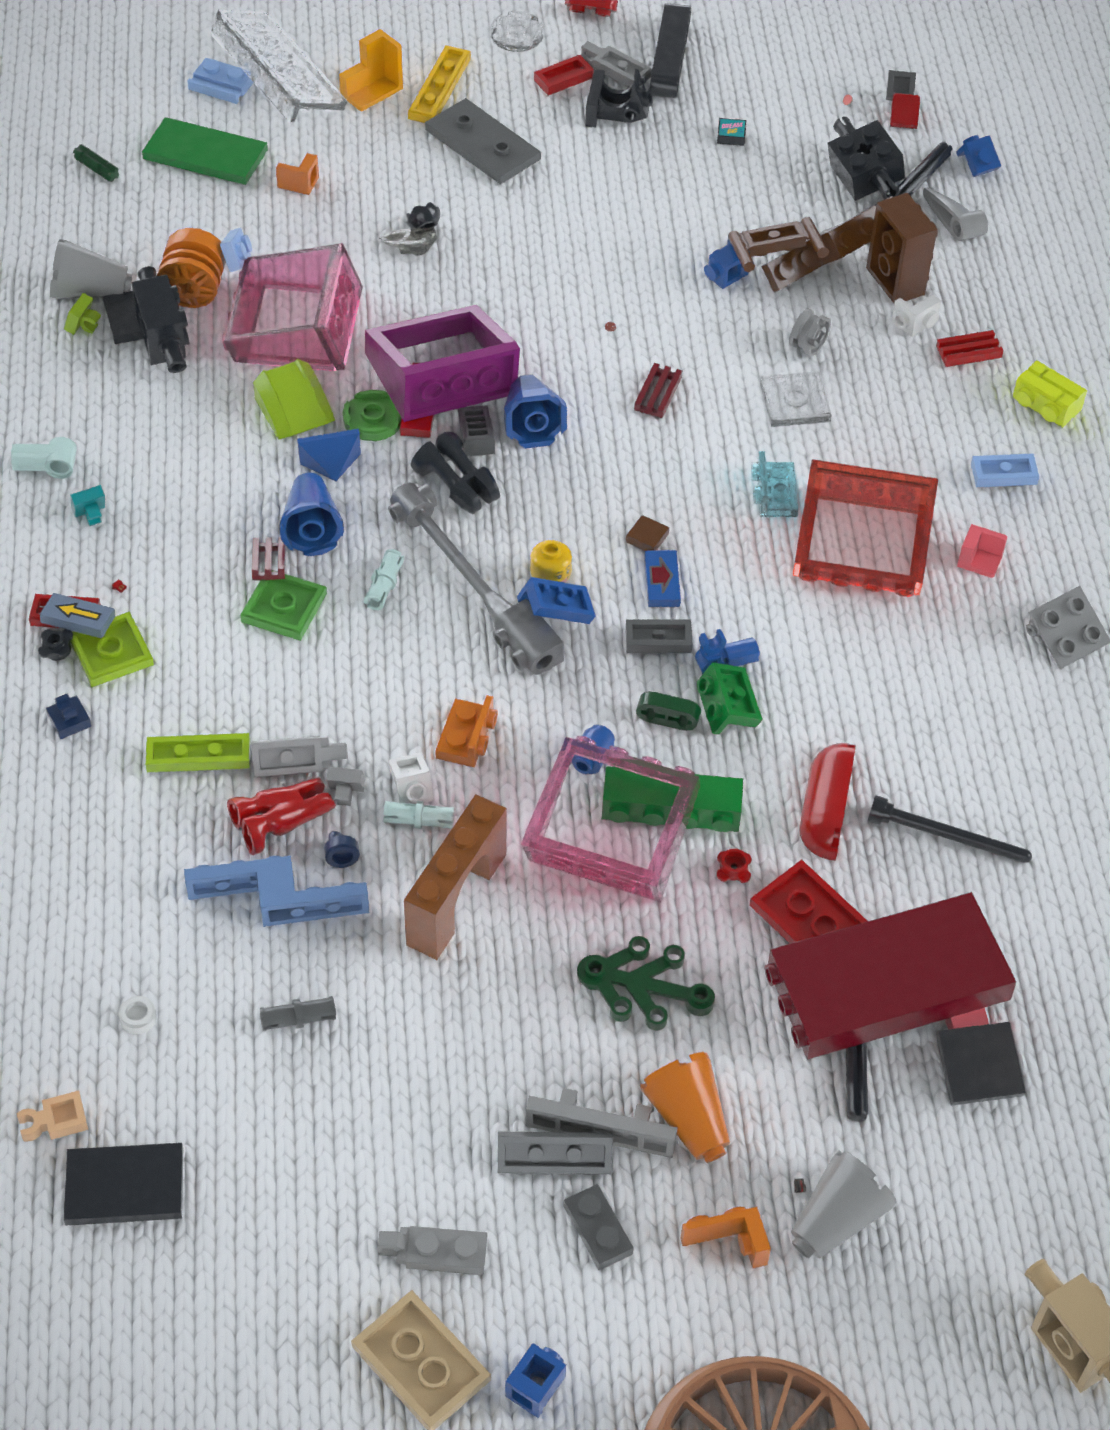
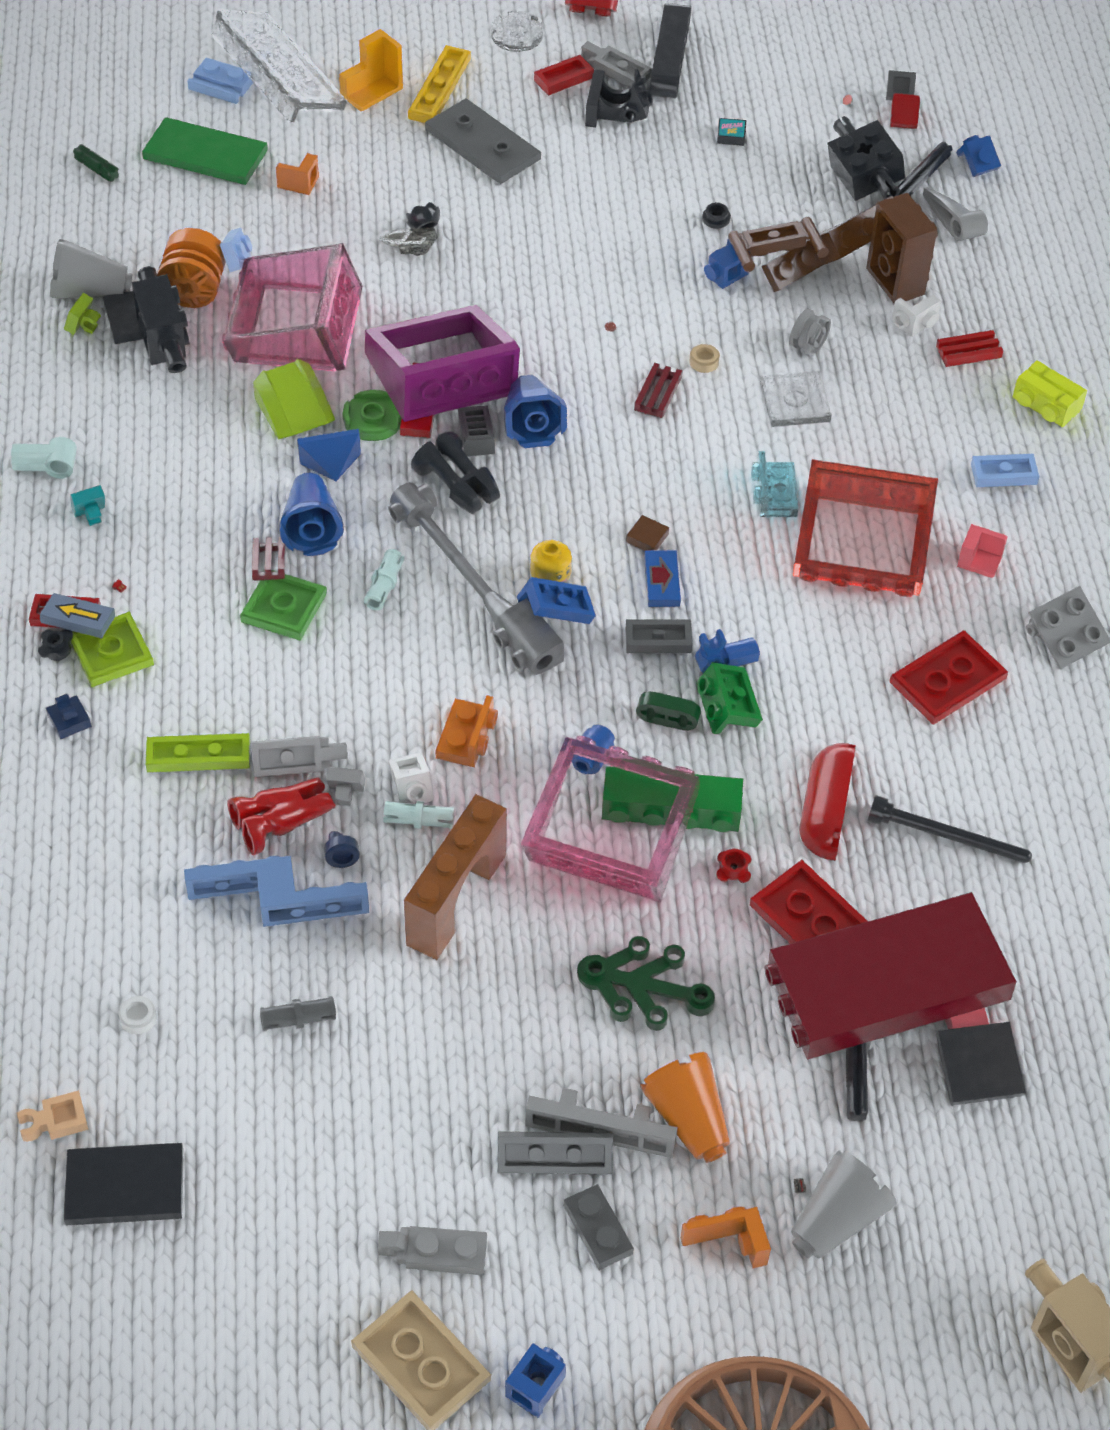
(704, 358): none -> tan tile
(716, 215): none -> black plate
(948, 677): none -> red tile

